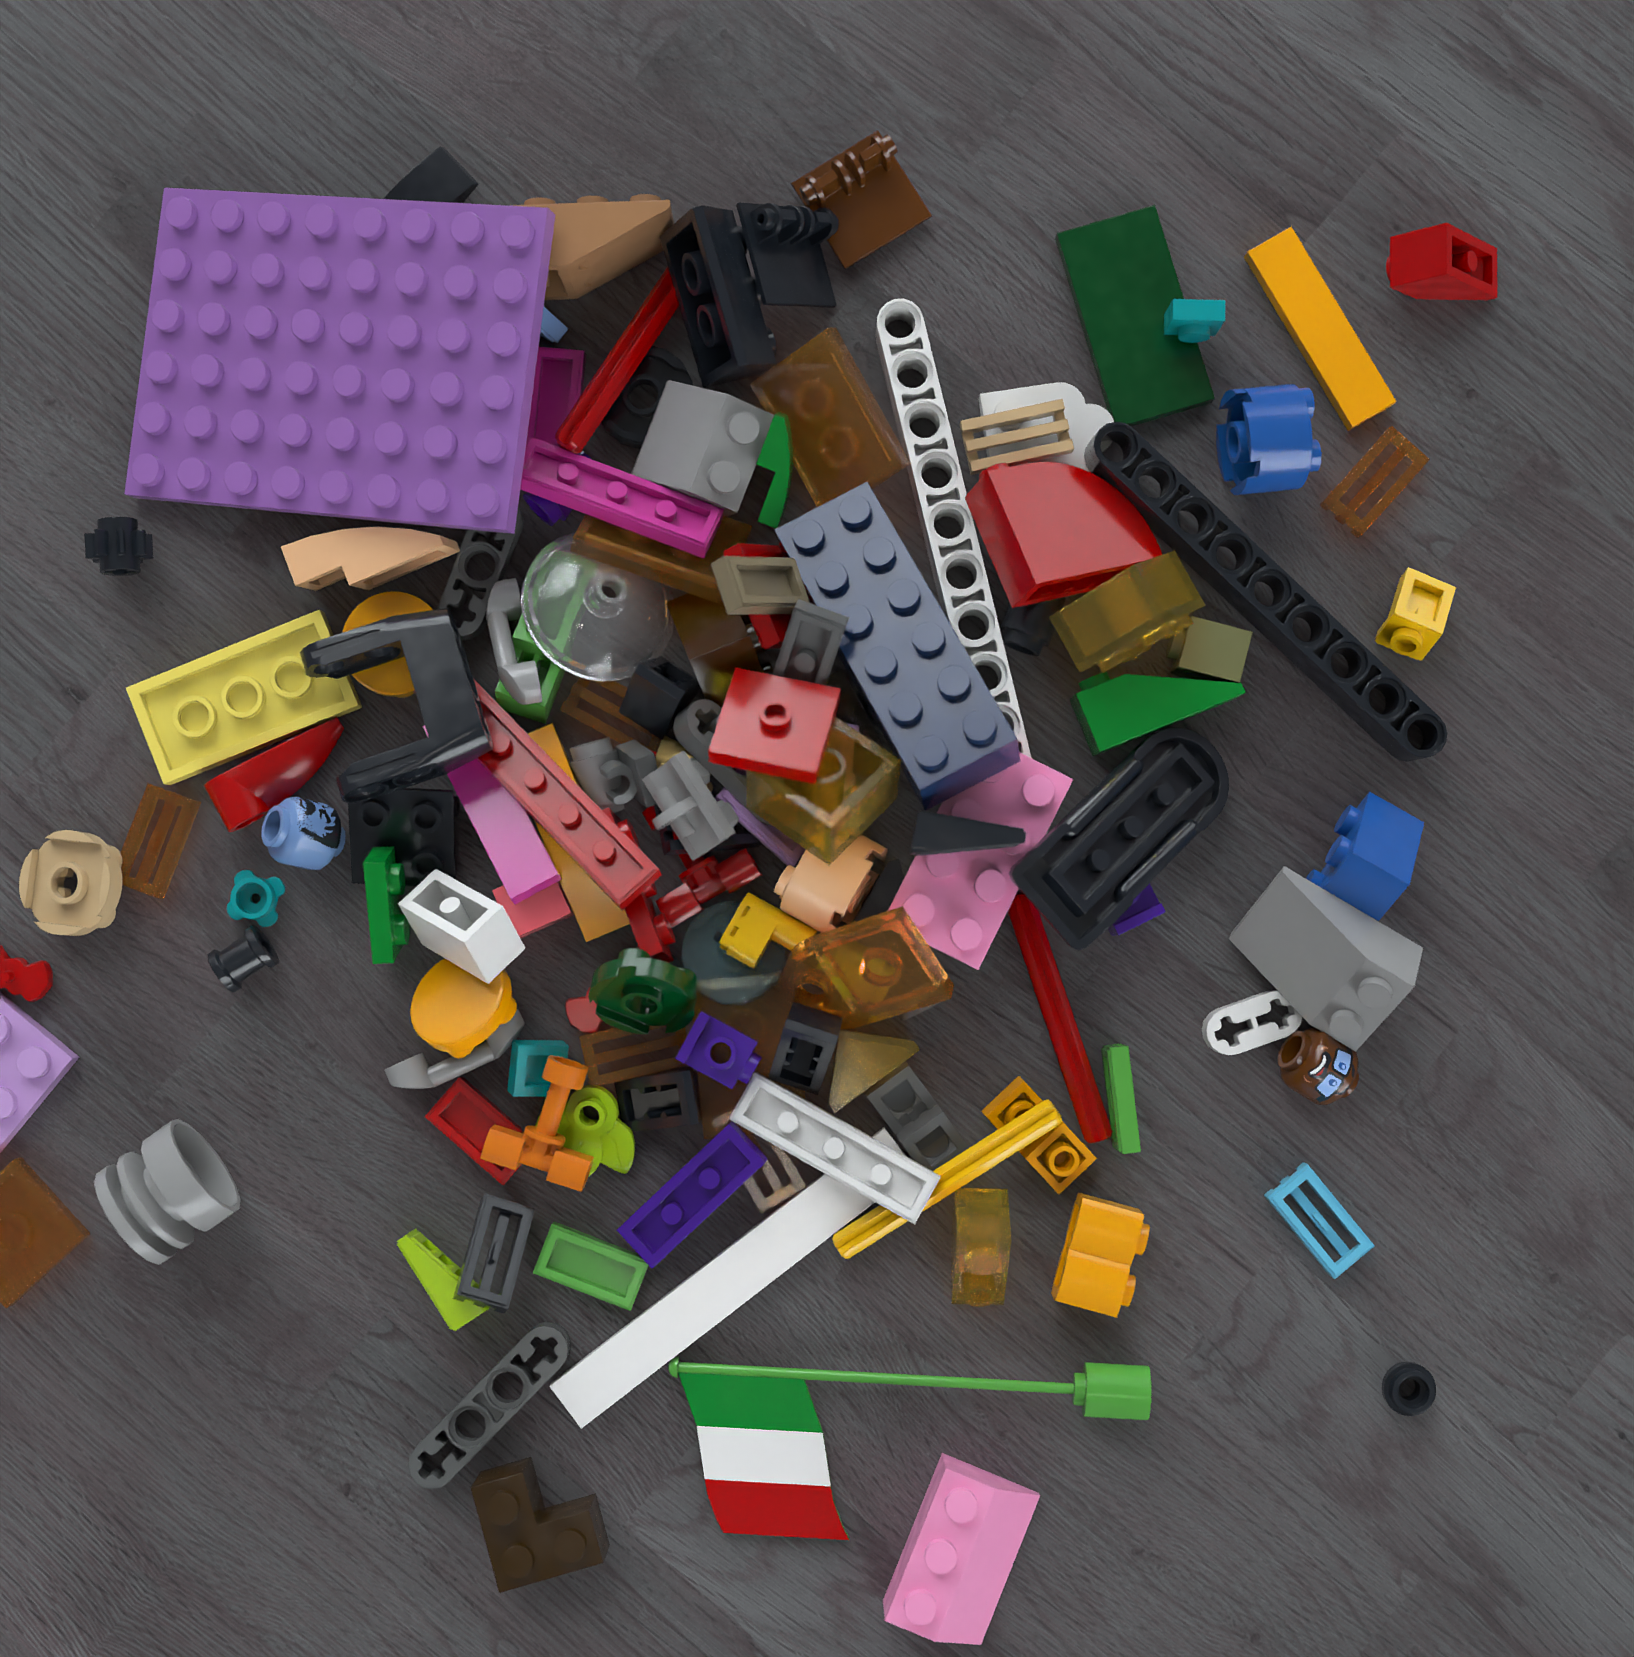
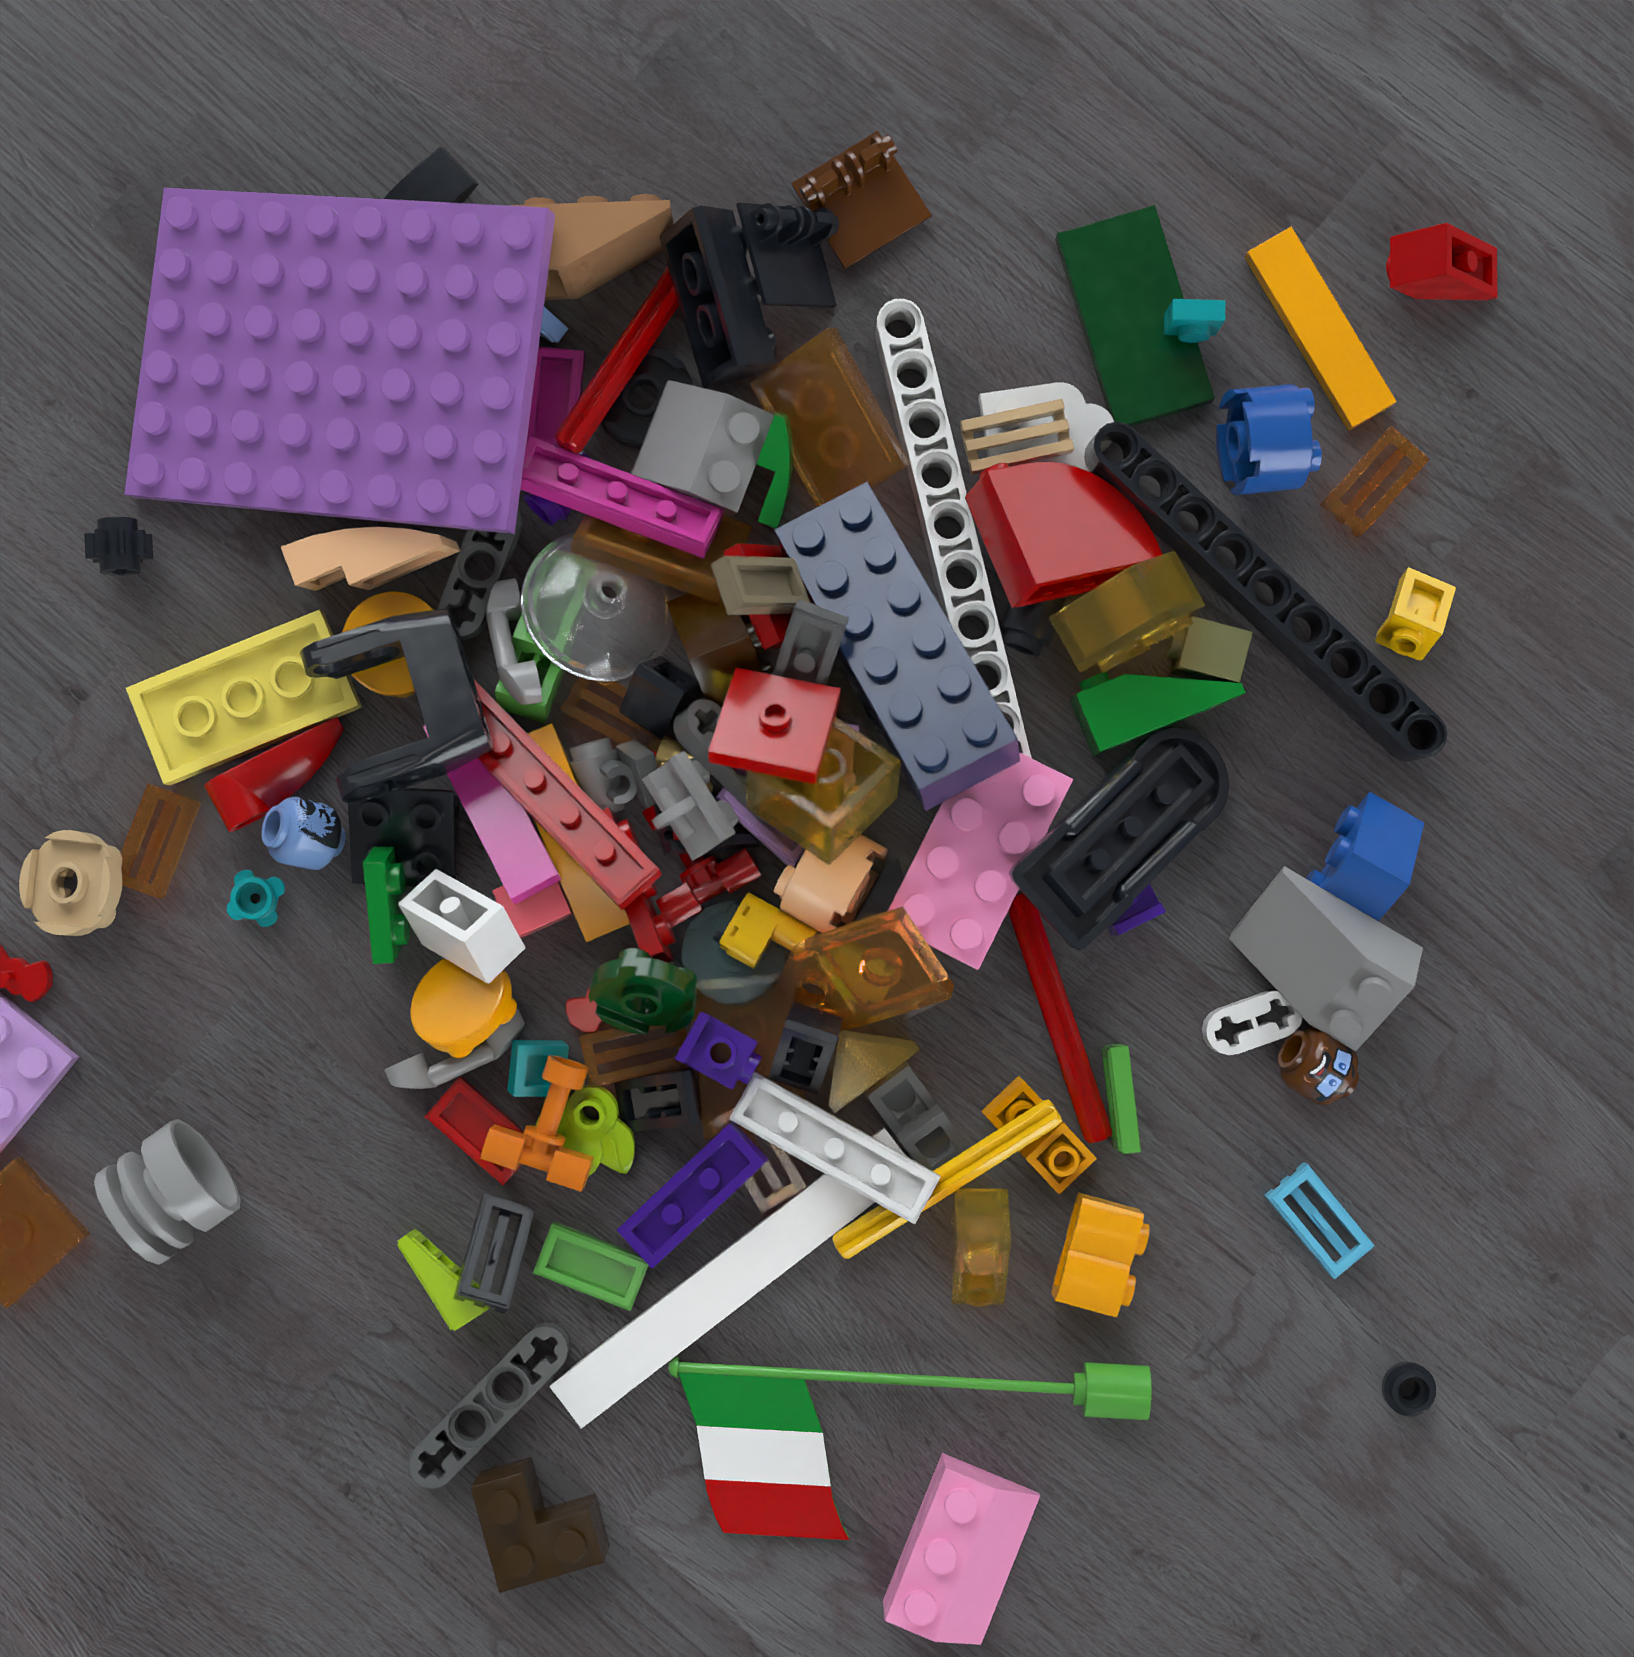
(243, 958): black bush -> none
(950, 834): black slope -> none

